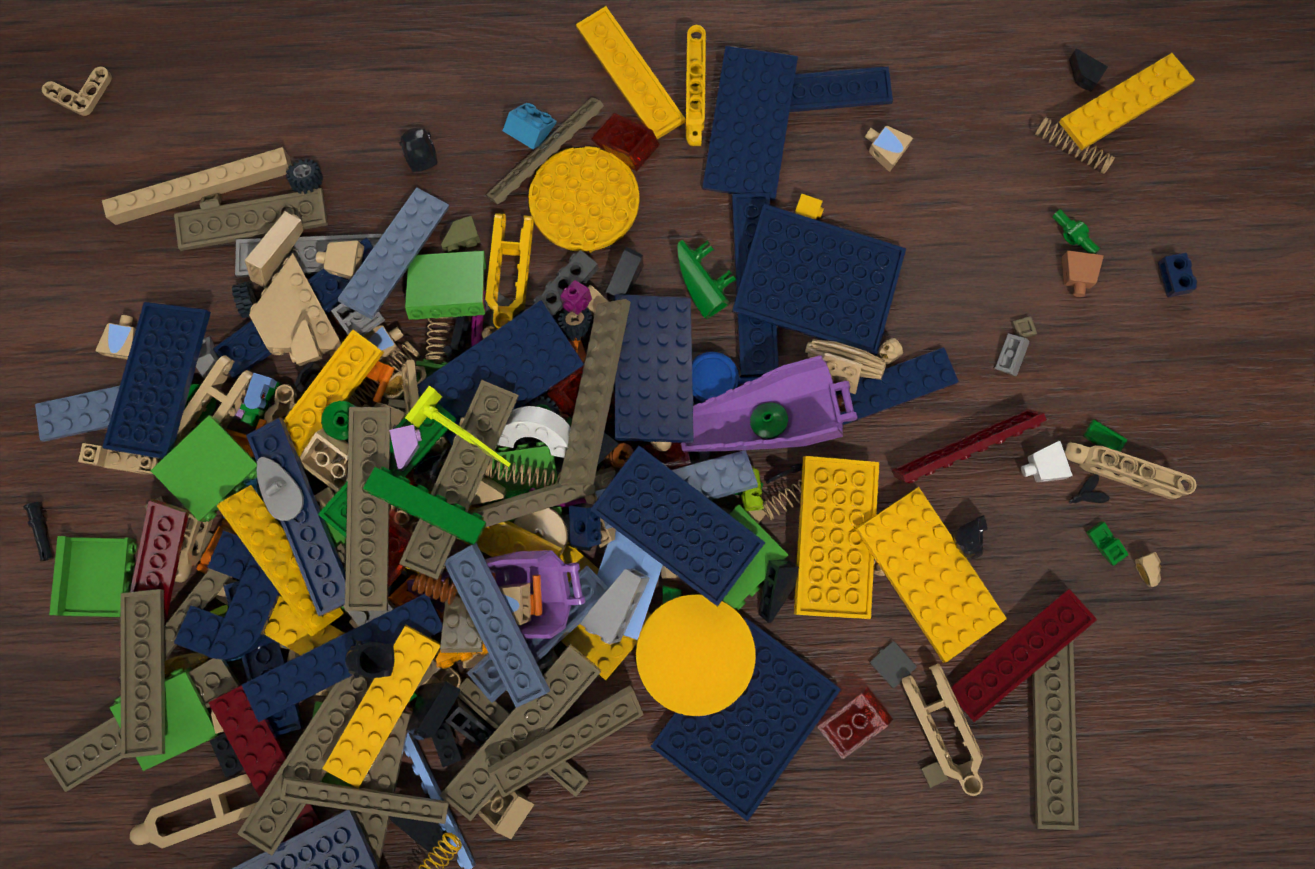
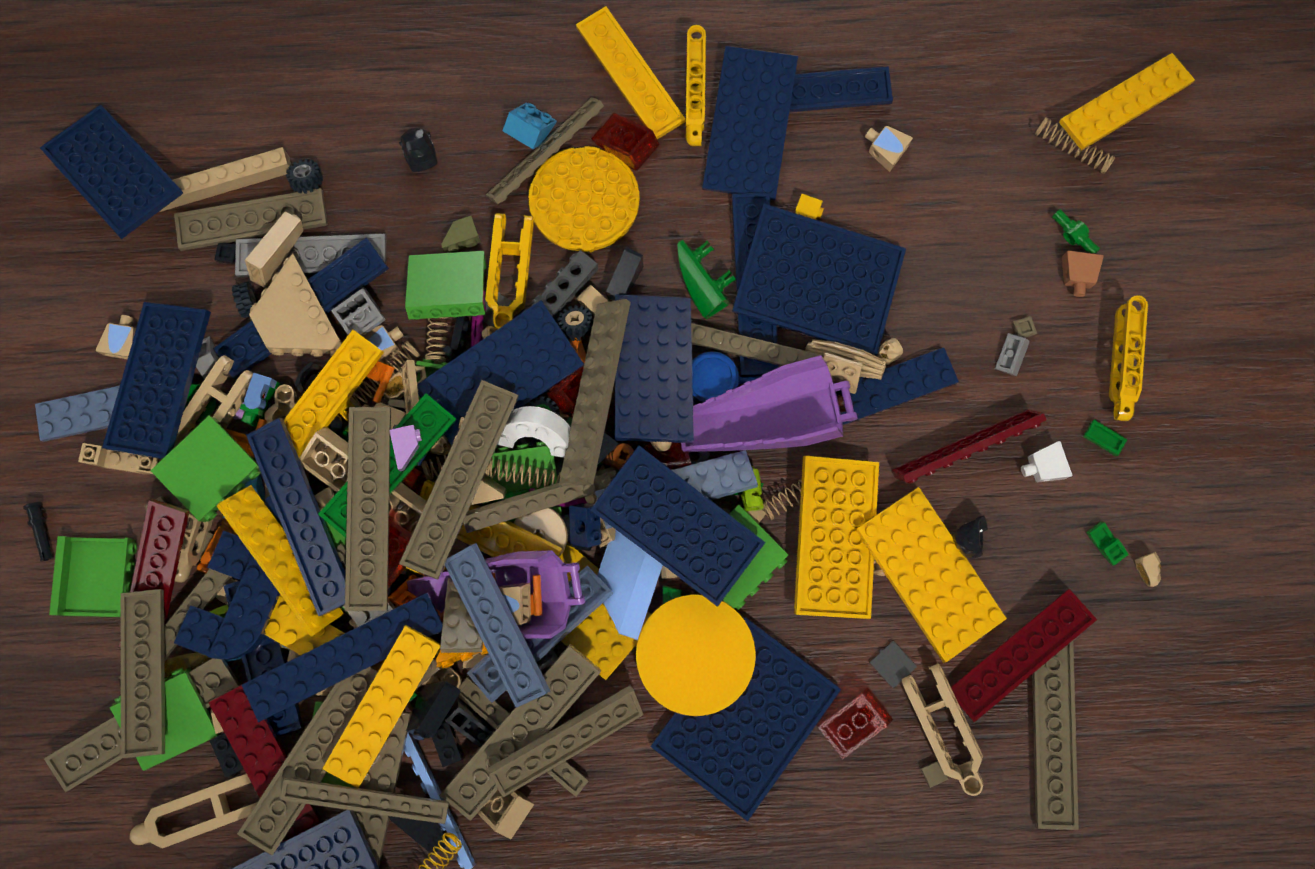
(83, 97): tan beam -> none
(111, 171): none -> dark blue plate
(210, 201): dark tan tile -> none
(225, 253): none -> black tile
(279, 490): light grey shield -> none
(304, 345): tan slope -> none
(330, 416): green dish -> none
(342, 258): tan torso -> none
(370, 660): black helmet -> none
(393, 253): sand blue plate -> none
(424, 505): green brick -> none
(426, 408): neon yellow piece -> none
(429, 470): black helmet -> none
(436, 587): dark orange piece -> none
(575, 297): magenta brick -> none
(616, 607): light grey slope -> none
(747, 346): none -> dark tan plate
(772, 427): green dish -> none
(778, 585): black slope -> none
(793, 469): black piece -> none
(1086, 69): black slope -> none
(1086, 493): black piece -> none
(1126, 333): none -> yellow piece
(1157, 480): tan piece -> none
(1172, 275): dark blue brick -> none

